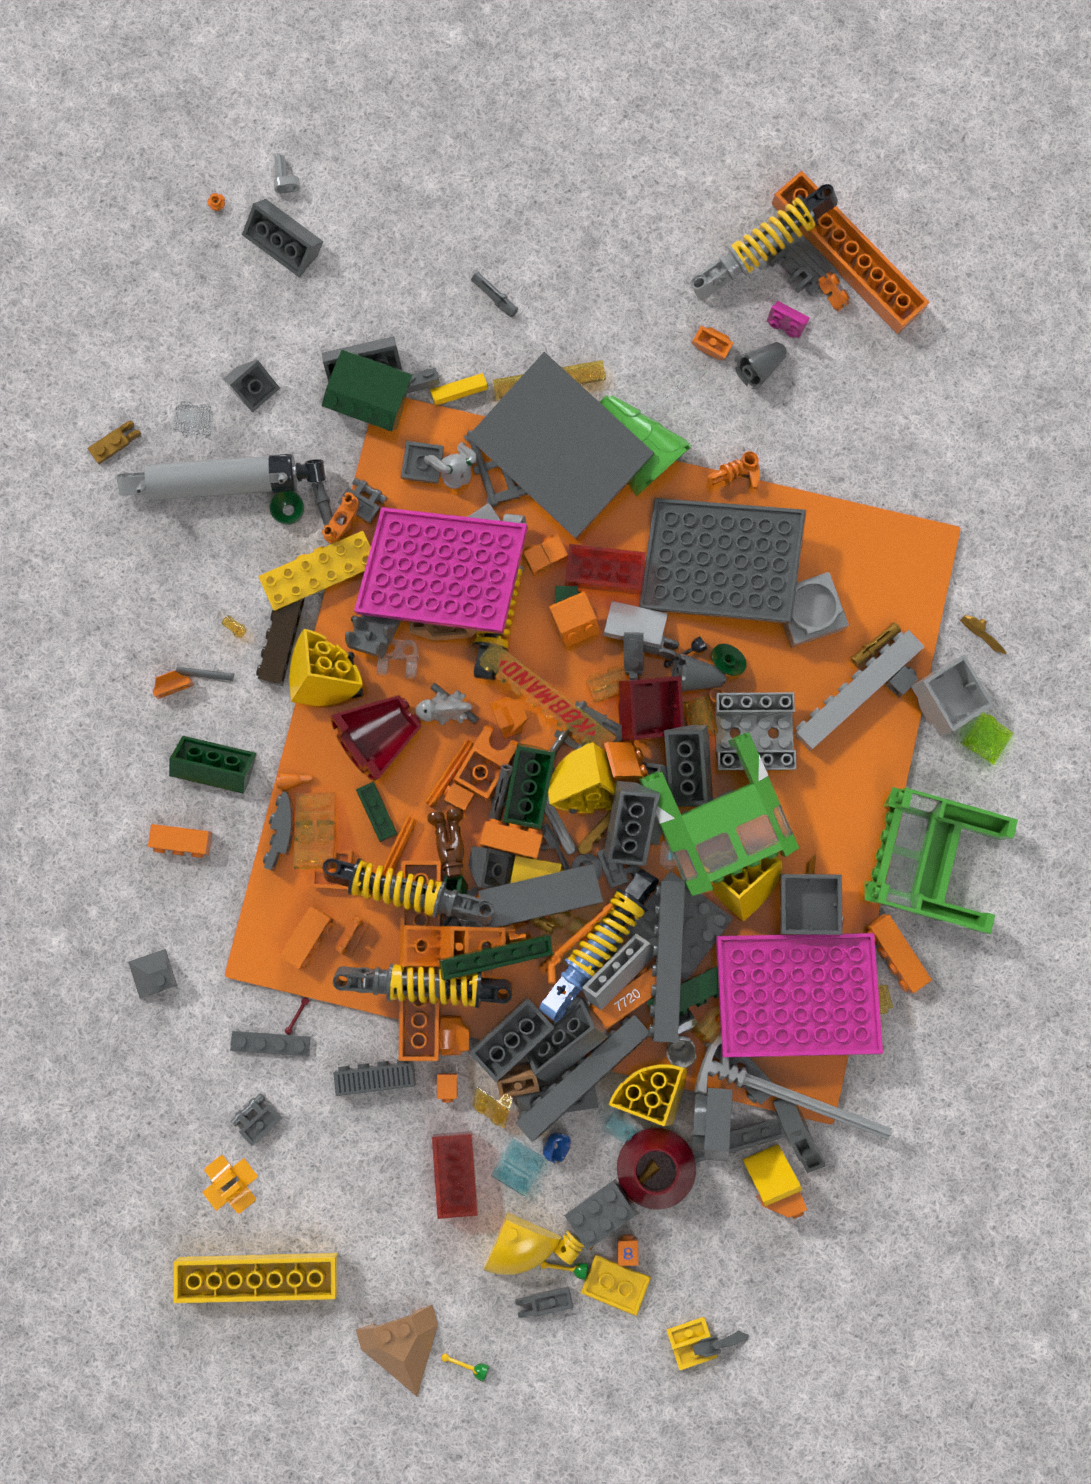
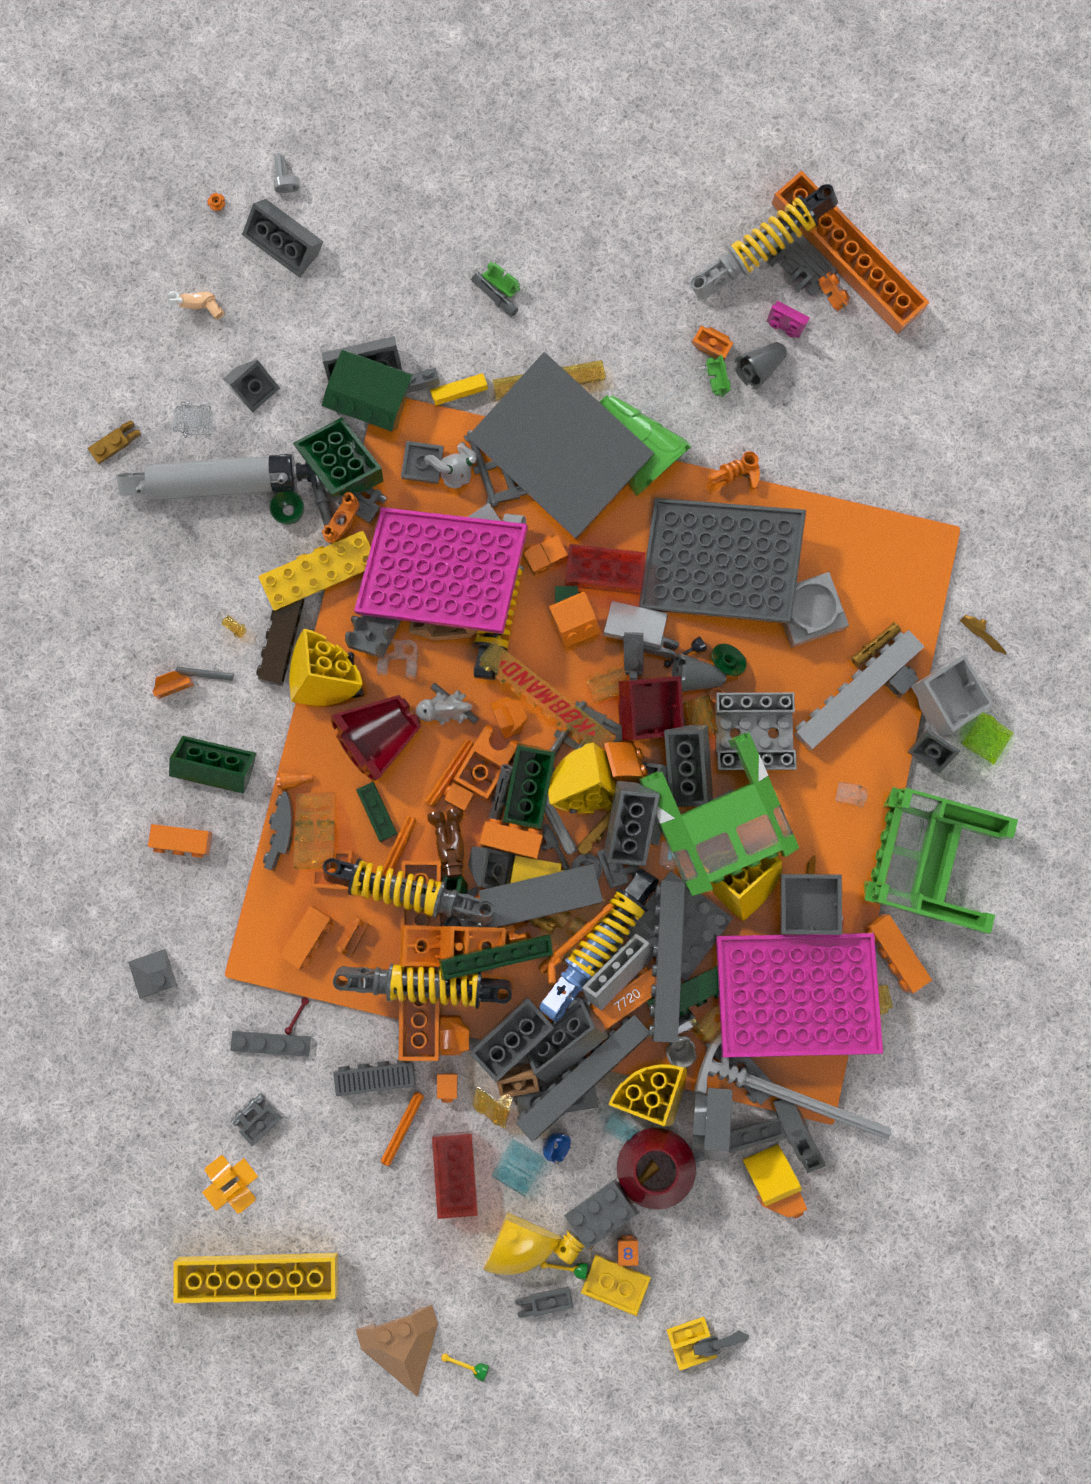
(197, 301): none -> light nougat arm
(340, 459): none -> dark green slope
(402, 1128): none -> orange axle
(506, 283): none -> bright green hinge
(720, 384): none -> bright green hinge
(851, 794): none -> clear bracket
(933, 751): none -> dark grey slope

